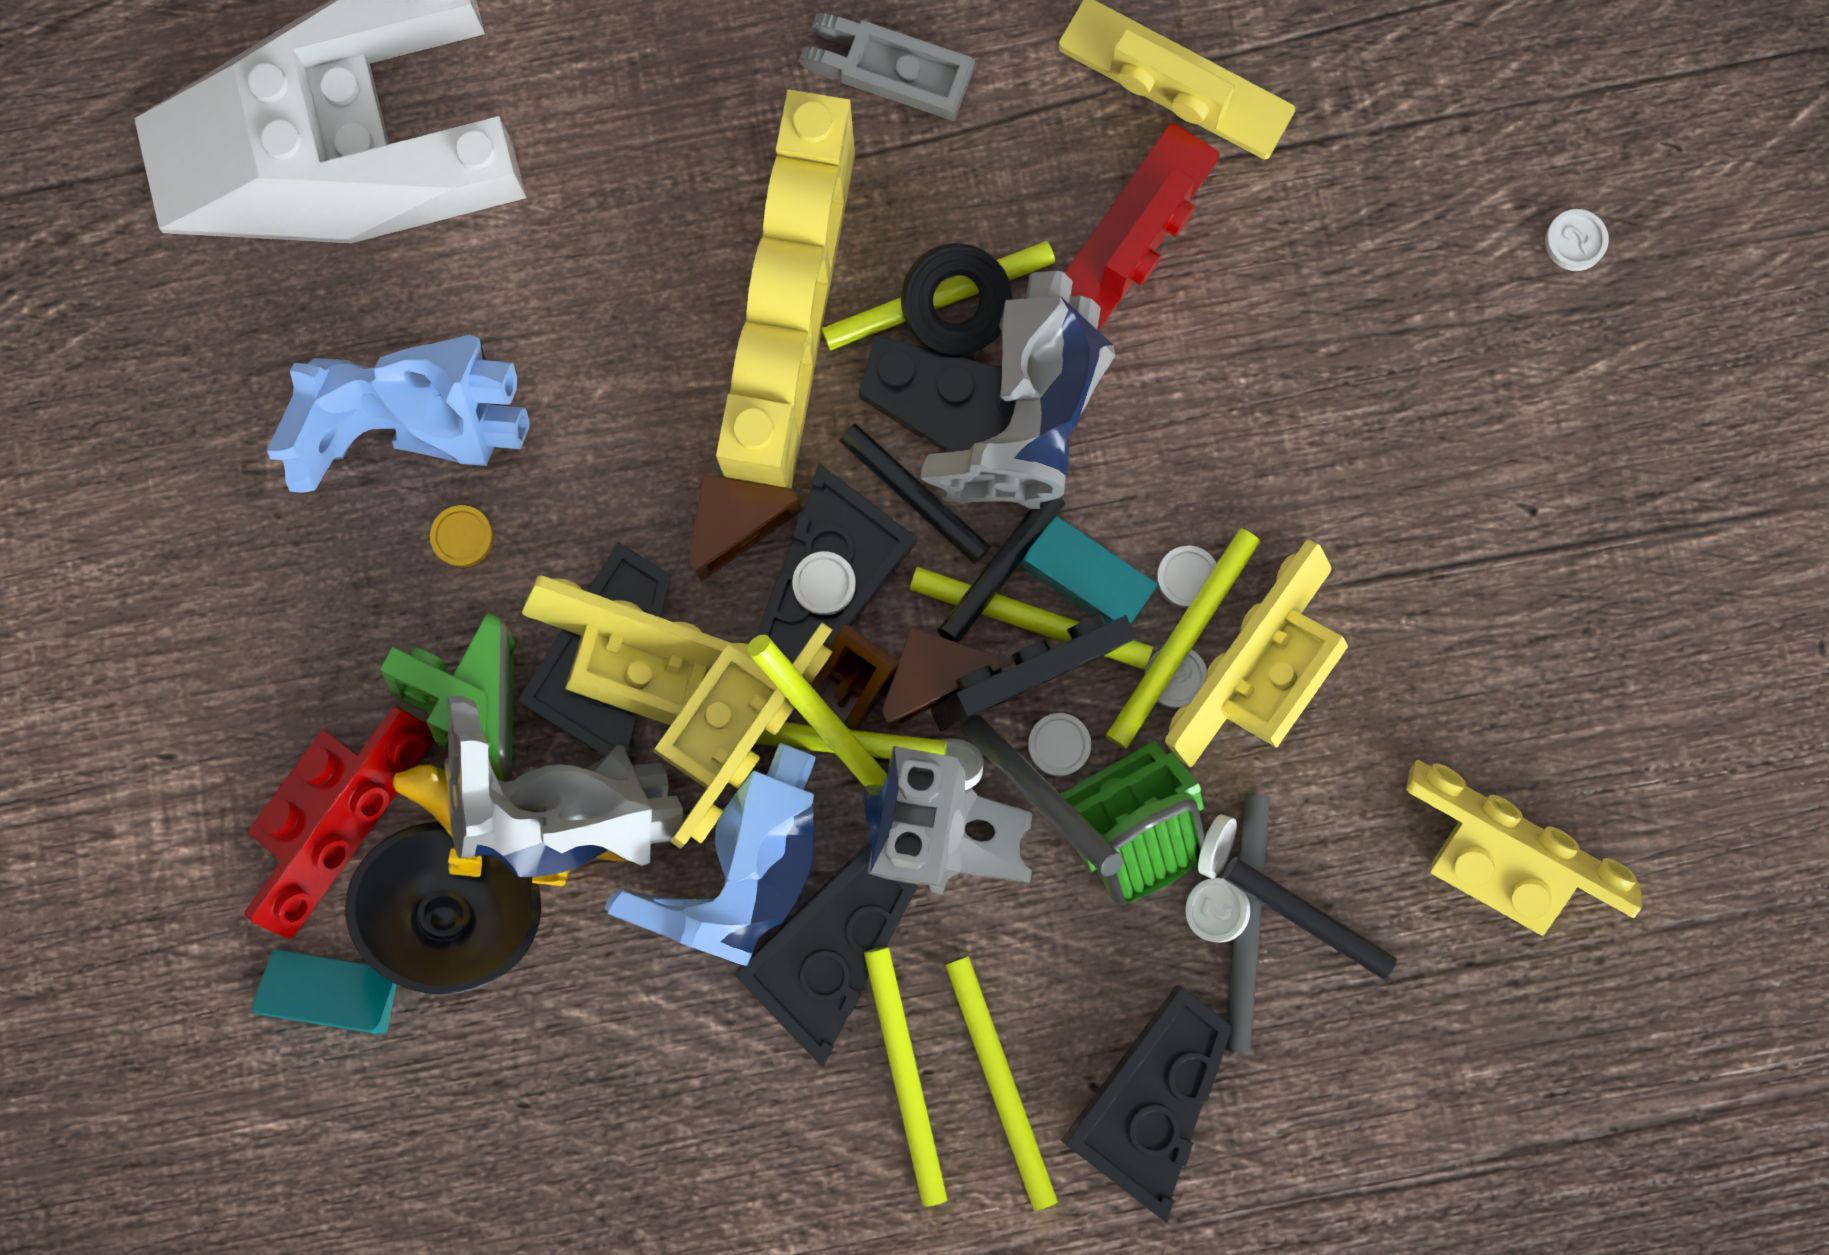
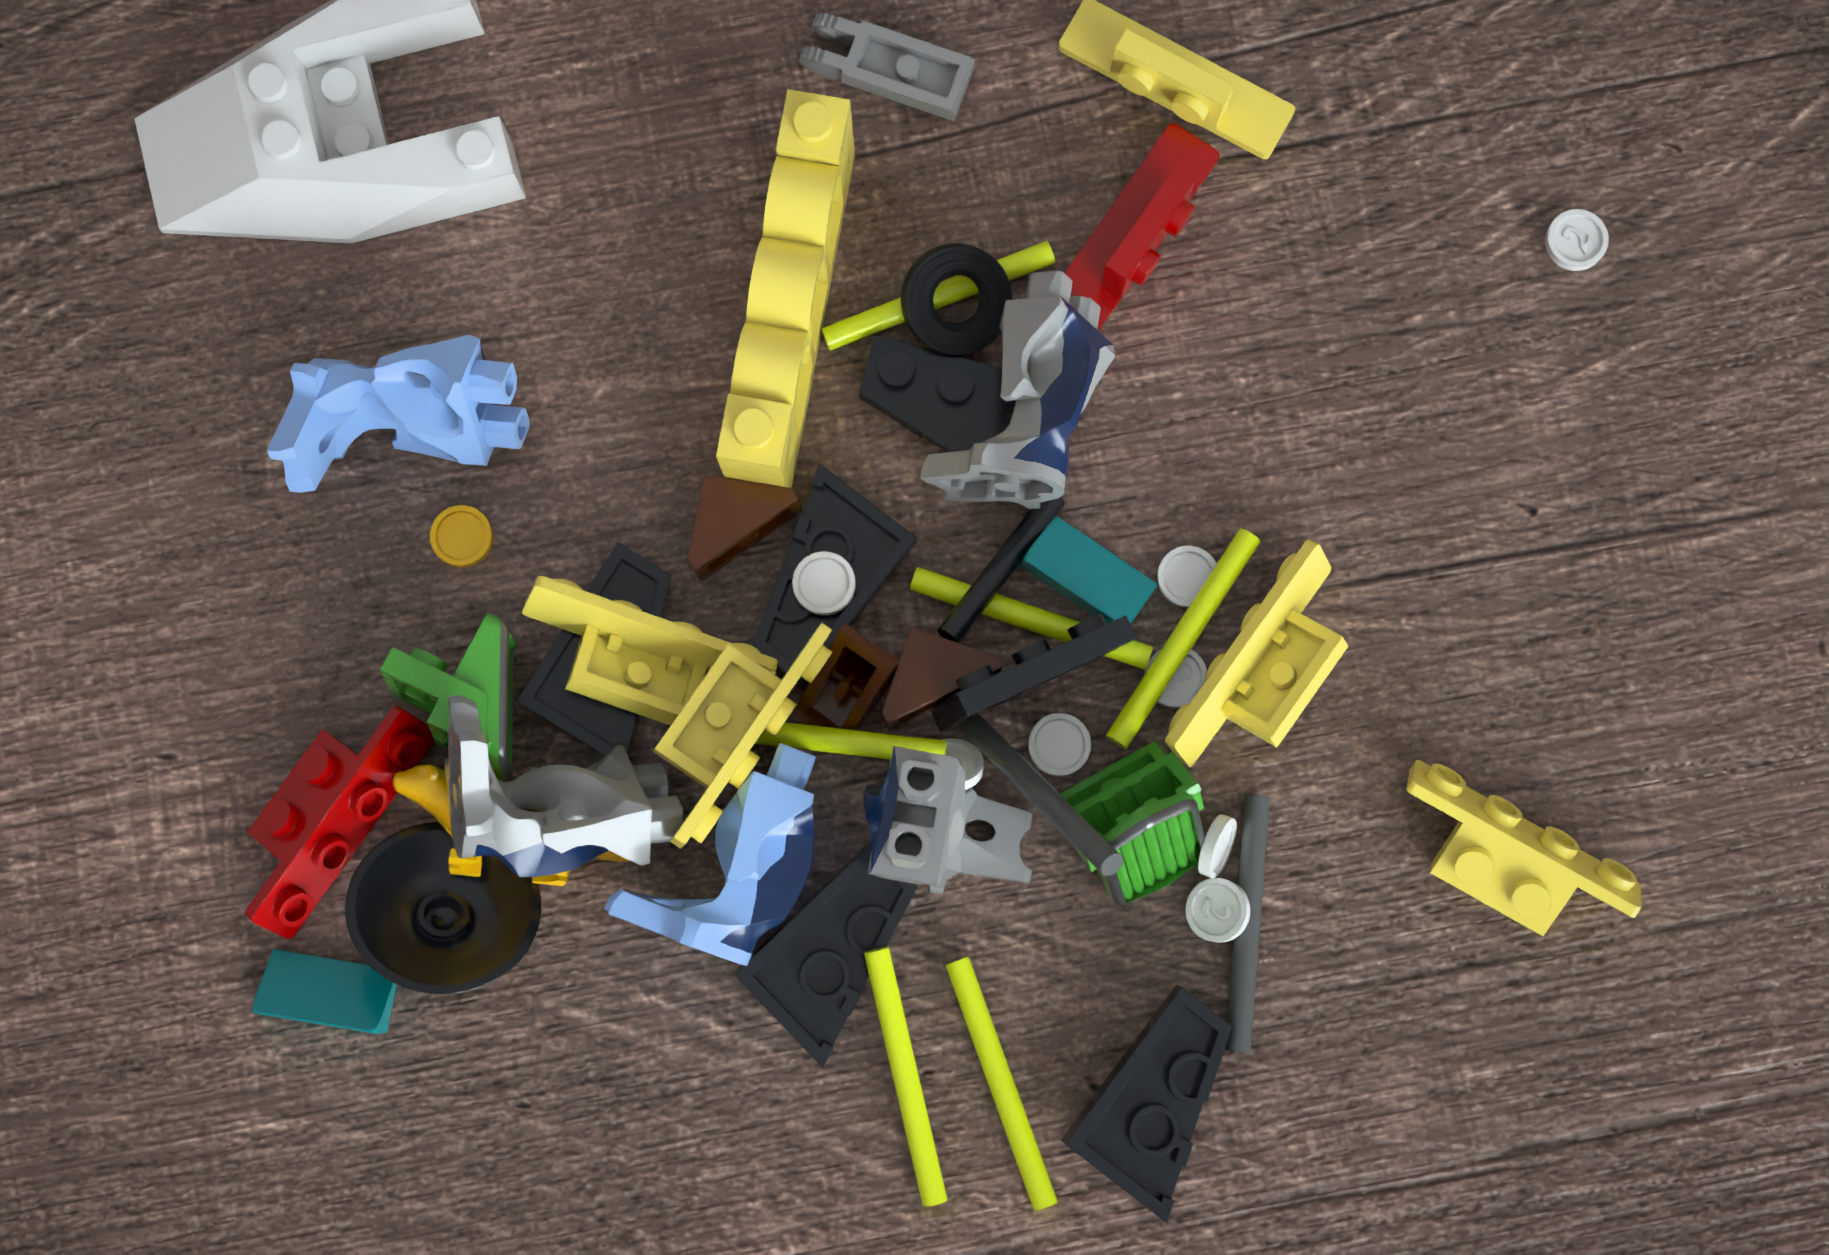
(815, 710): neon yellow bar -> none
(915, 493): black bar -> none
(1309, 918): black bar -> none

